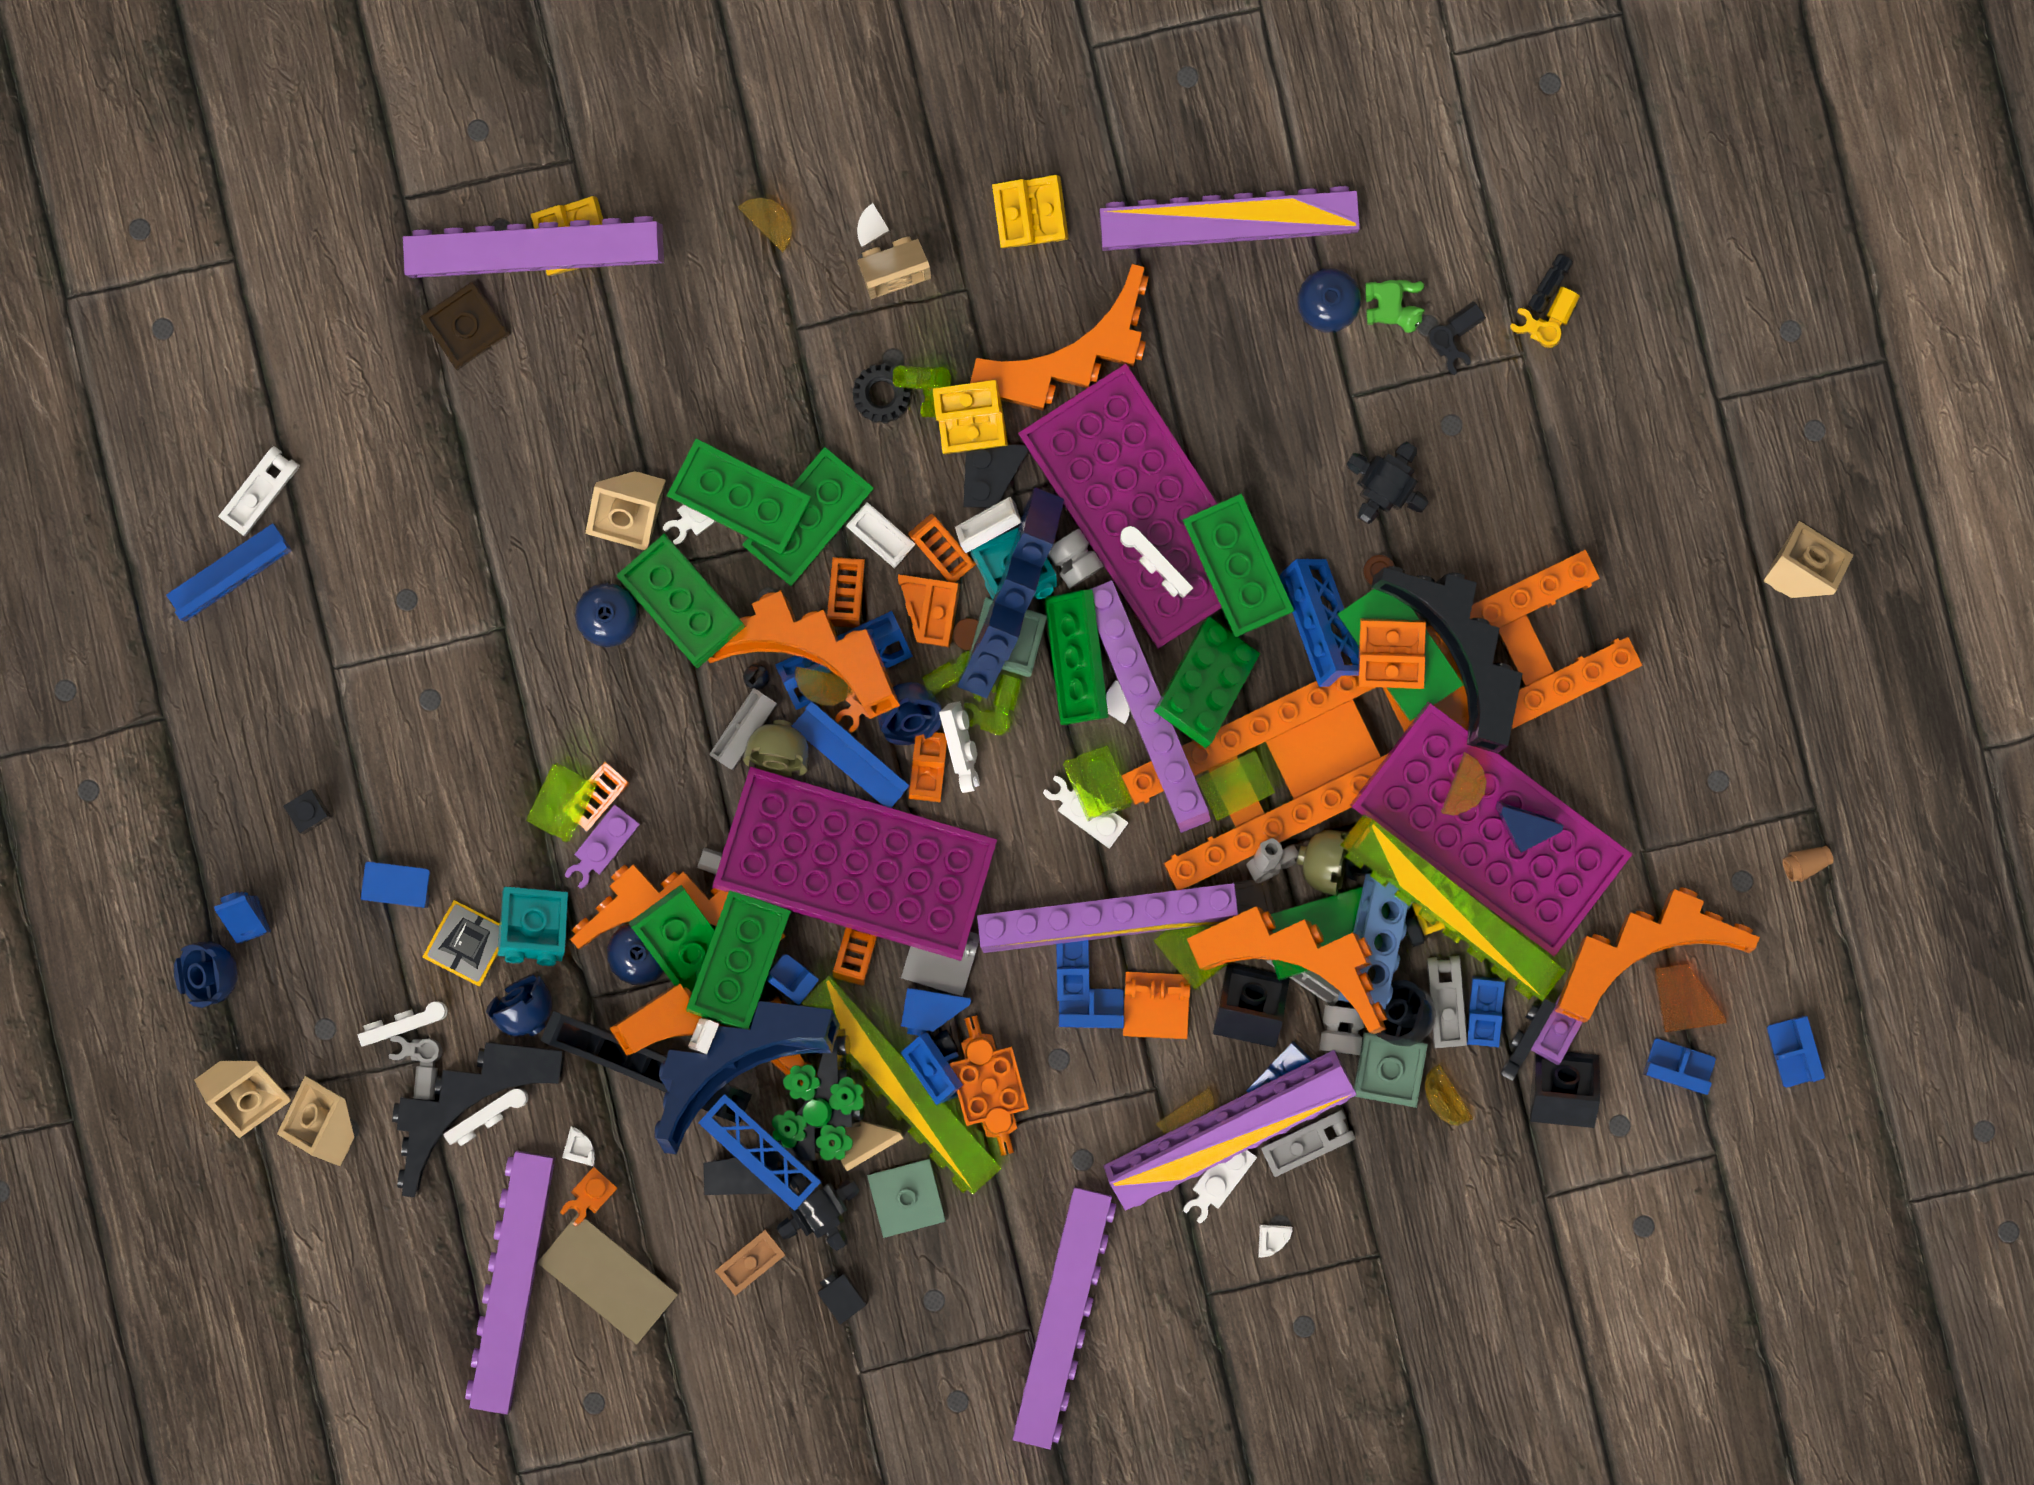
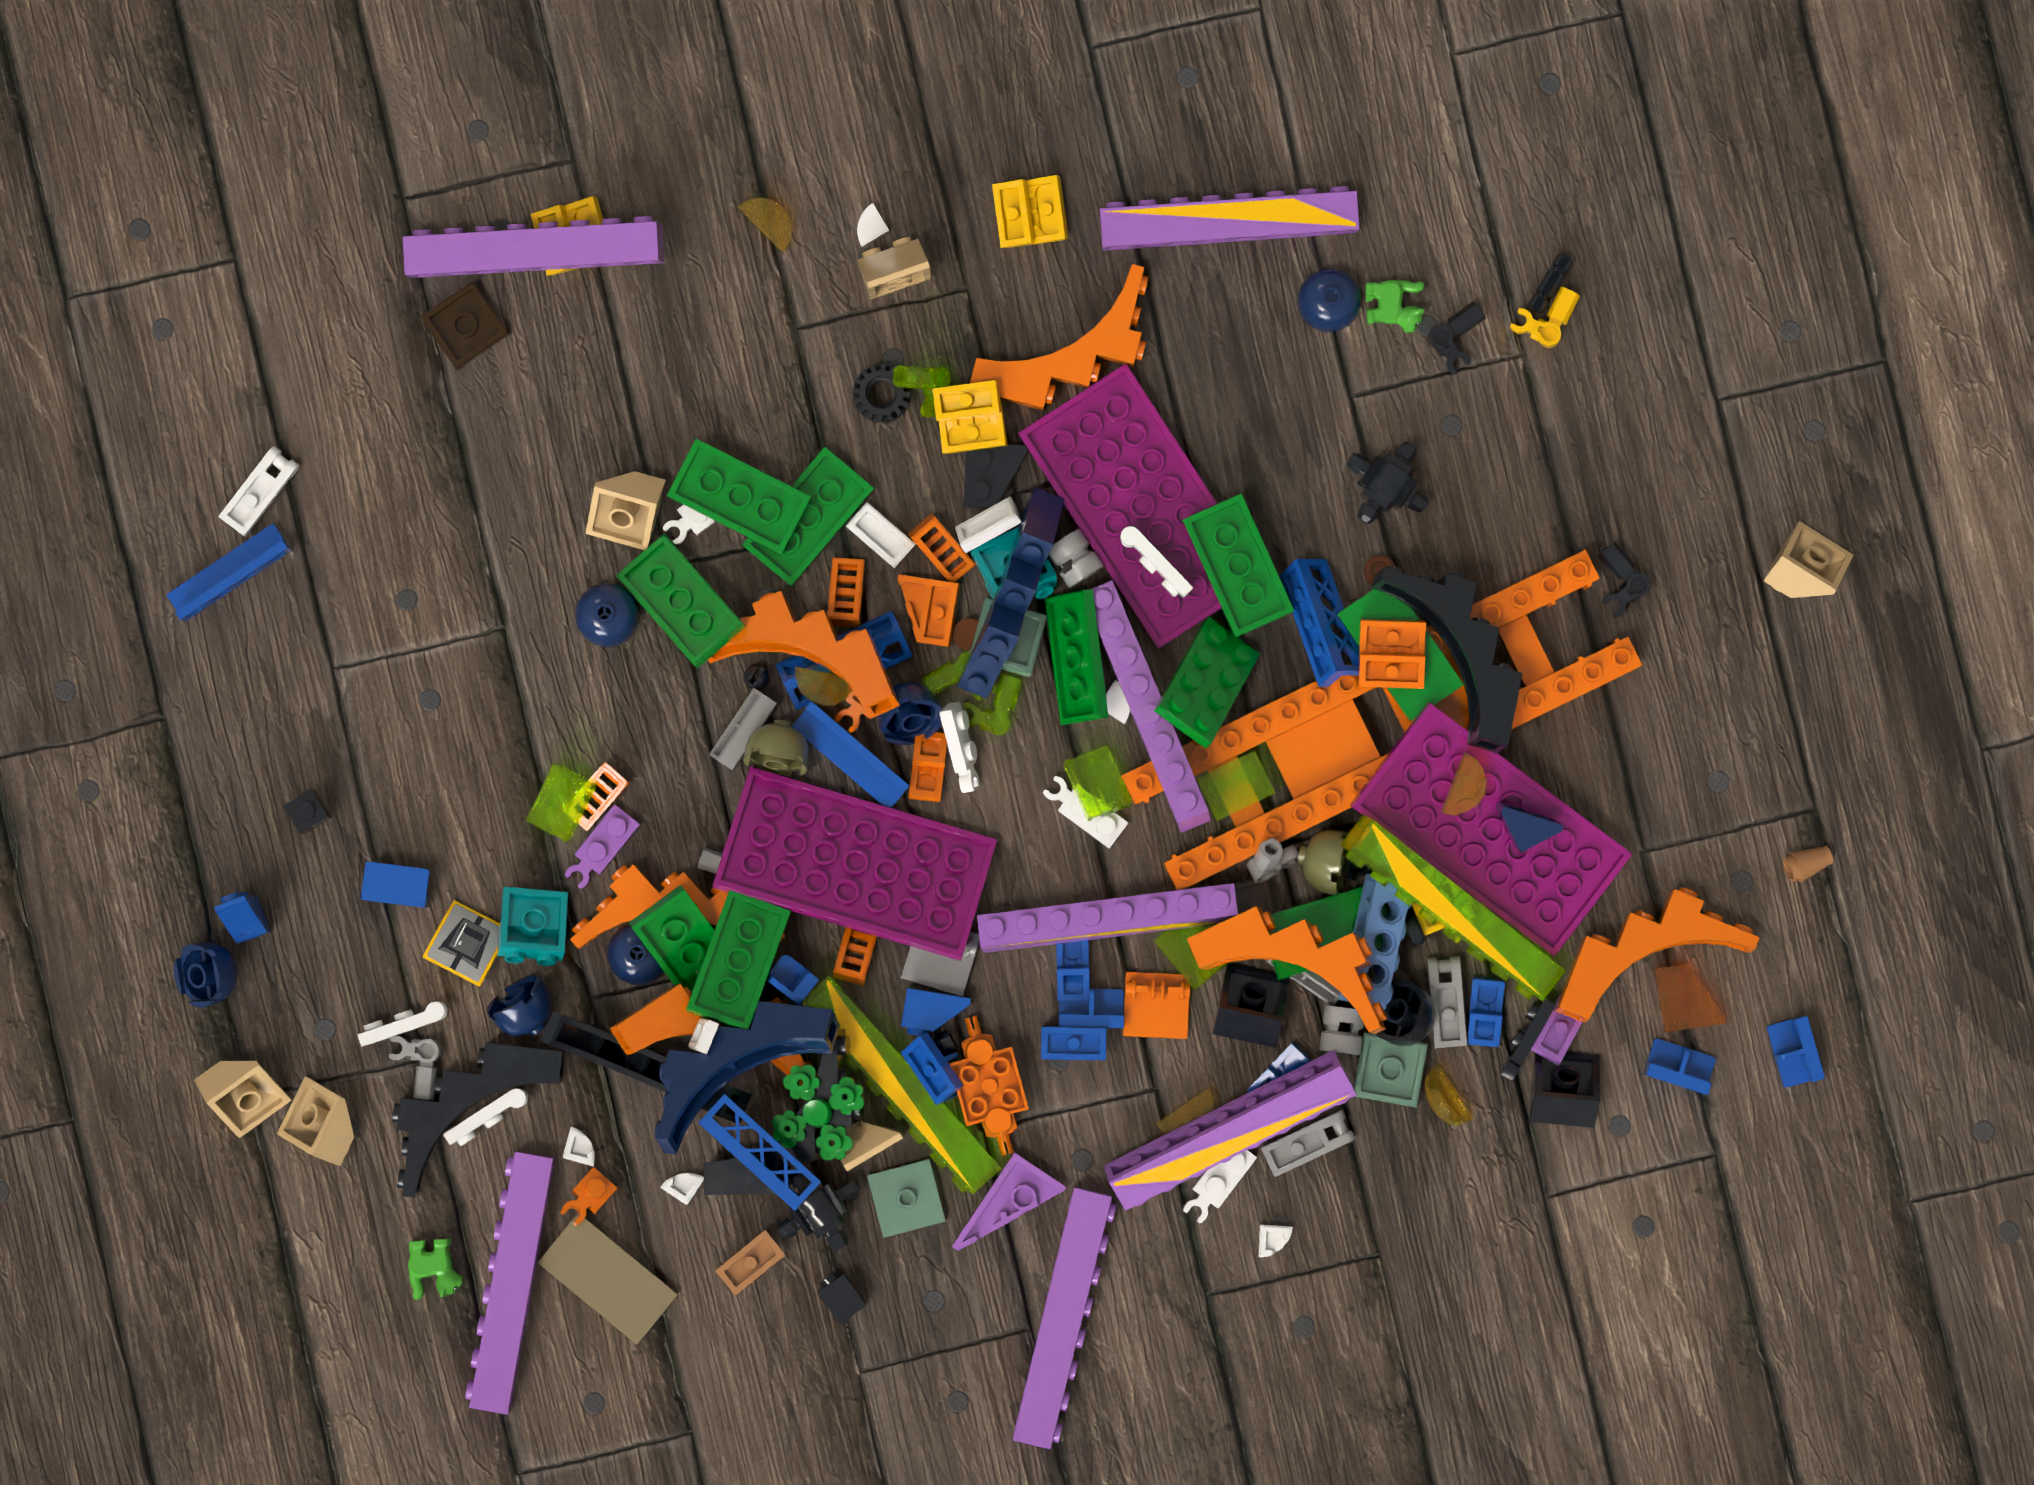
(427, 1264): none -> bright green animal
(683, 1186): none -> white tile
(1014, 1192): none -> medium lavender wing
(1073, 1043): none -> blue panel
(1635, 583): none -> black bar

